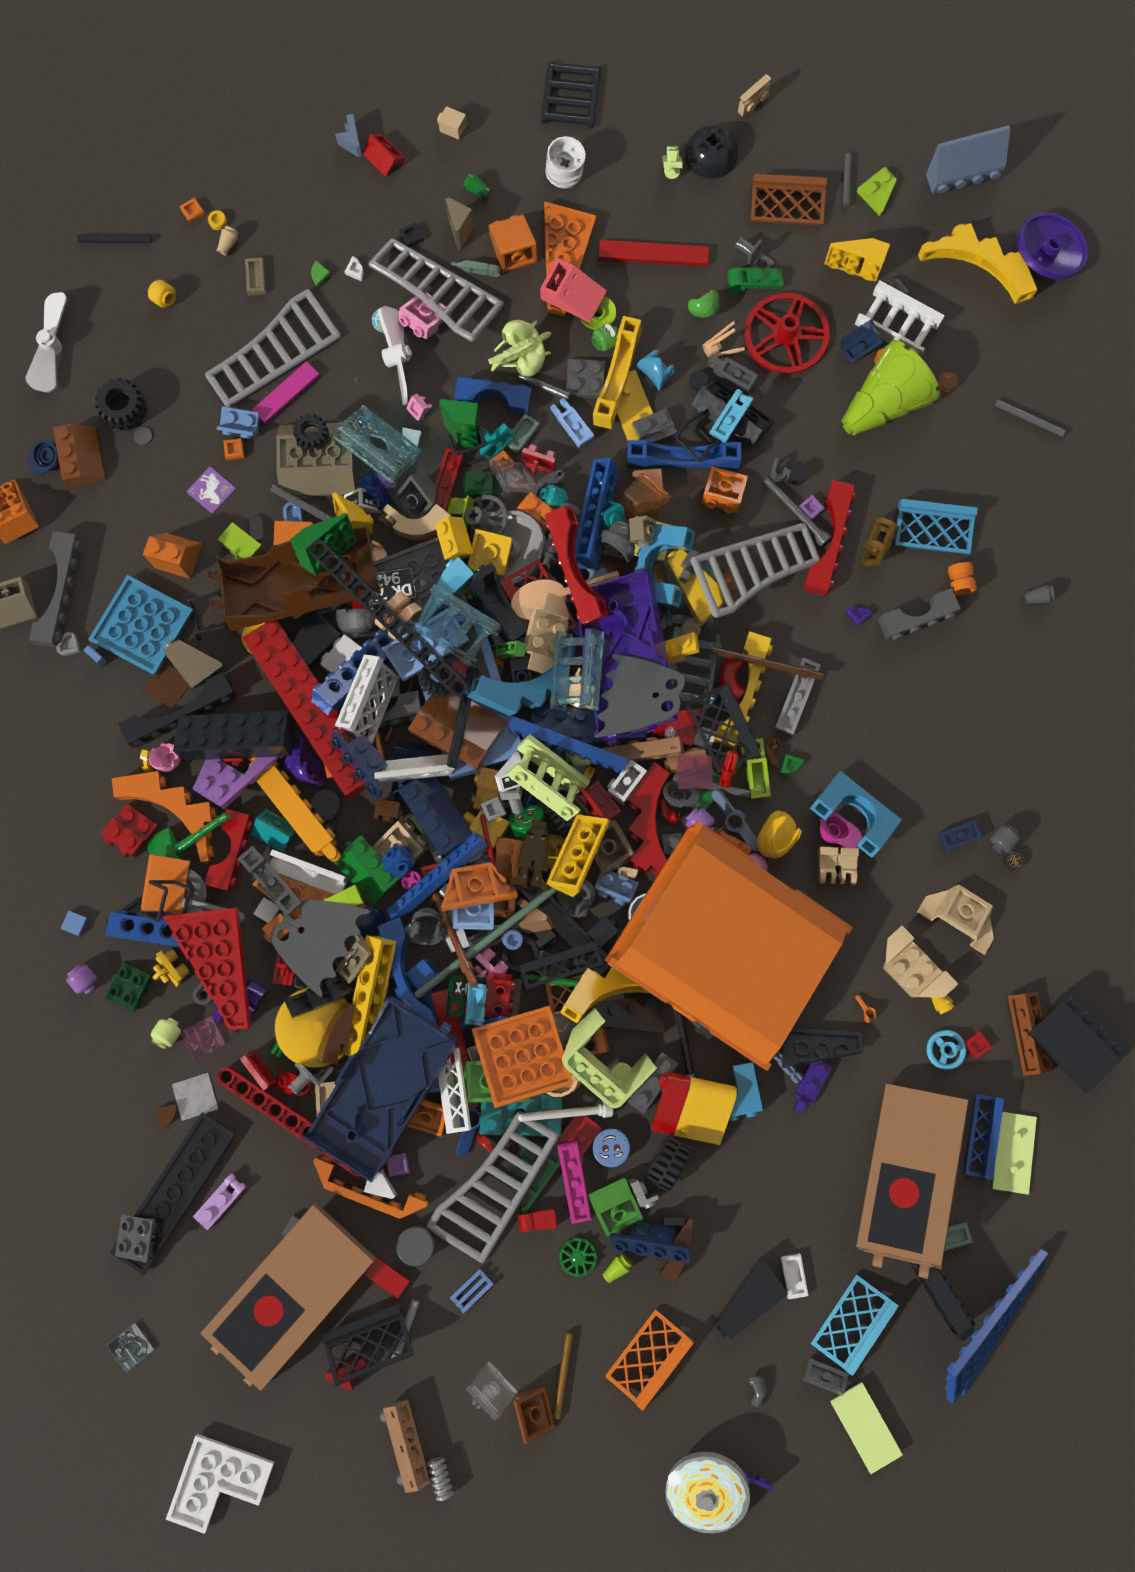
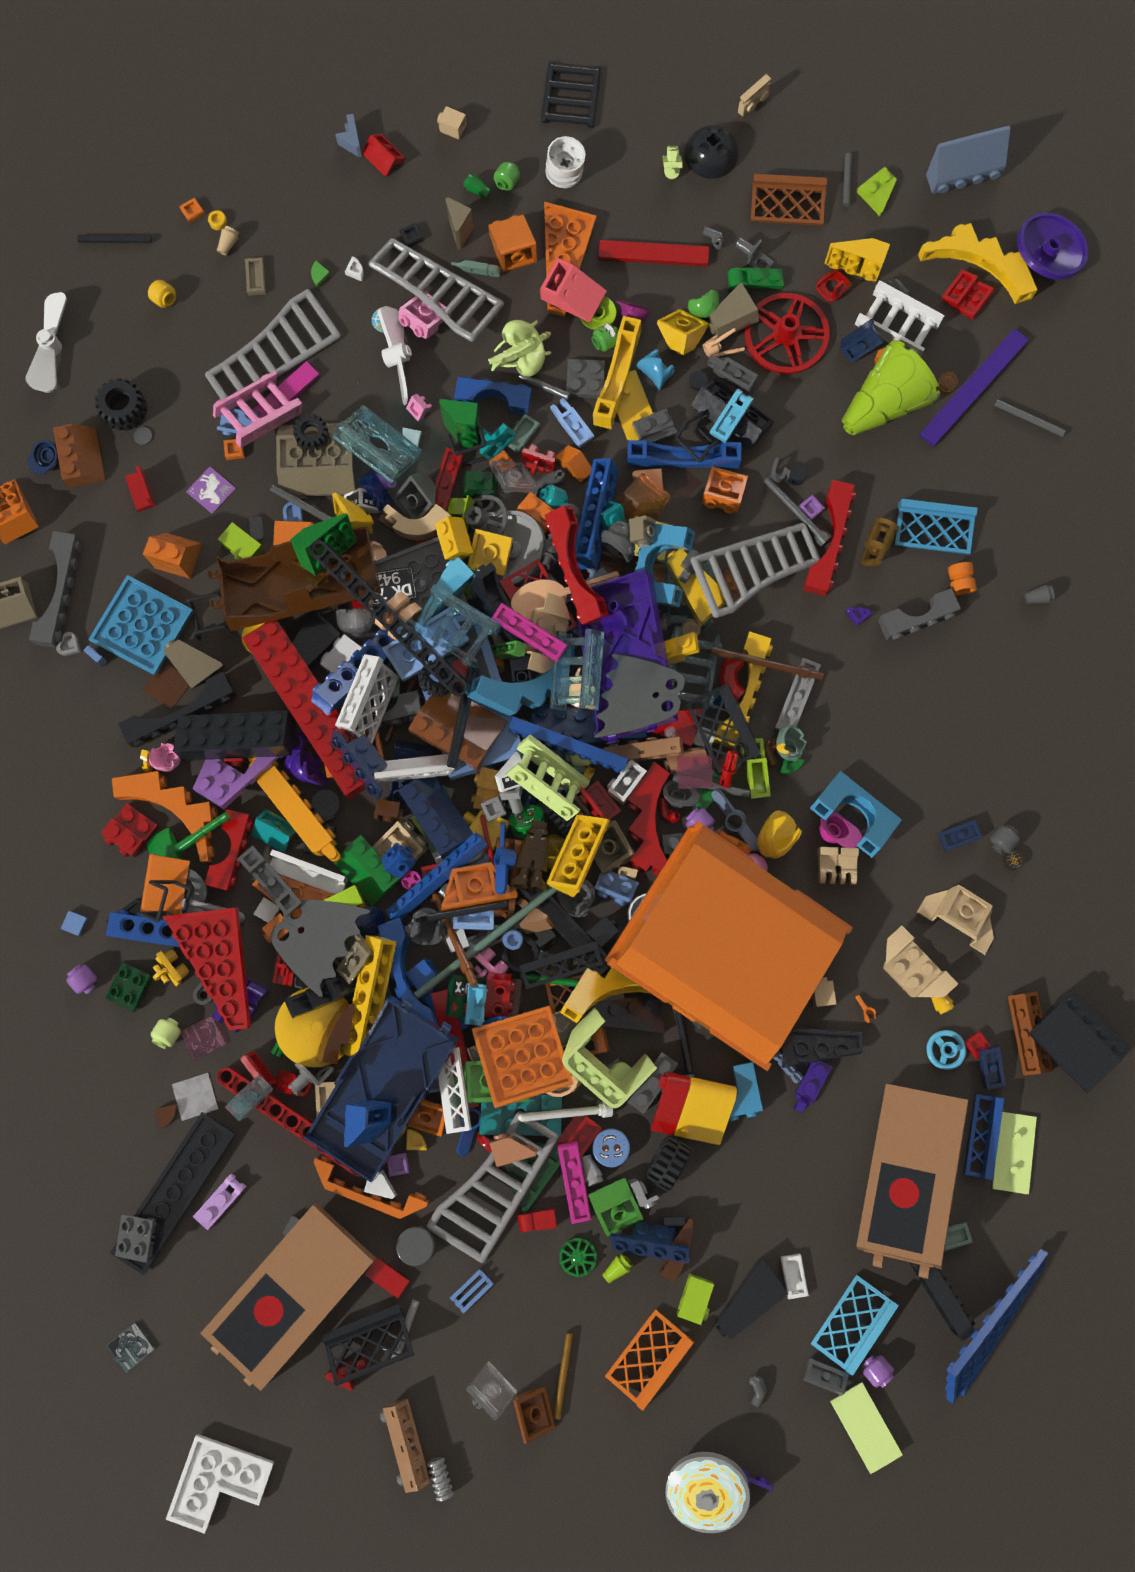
(140, 490): none -> red panel
(249, 1098): none -> clear light blue slope
(260, 425): none -> bright pink fence
(365, 1121): none -> blue slope
(415, 1141): none -> yellow tile
(467, 910): none -> black bar
(503, 860): none -> blue piece
(507, 176): none -> bright green head
(510, 1149): none -> nougat slope
(529, 632): none -> dark pink tile
(574, 463): none -> orange slope
(591, 1172): none -> light grey cone
(633, 310): none -> magenta hat
(682, 331): none -> yellow slope
(695, 1299): none -> lime brick
(716, 237): none -> dark grey arm
(733, 312): none -> dark tan slope
(790, 743): none -> sand green hair
(824, 994): none -> tan brick
(842, 286): none -> red piece
(878, 1371): none -> medium lavender head
(967, 294): none -> red slope
(973, 387): none -> dark purple tile
(991, 1067): none -> dark blue plate

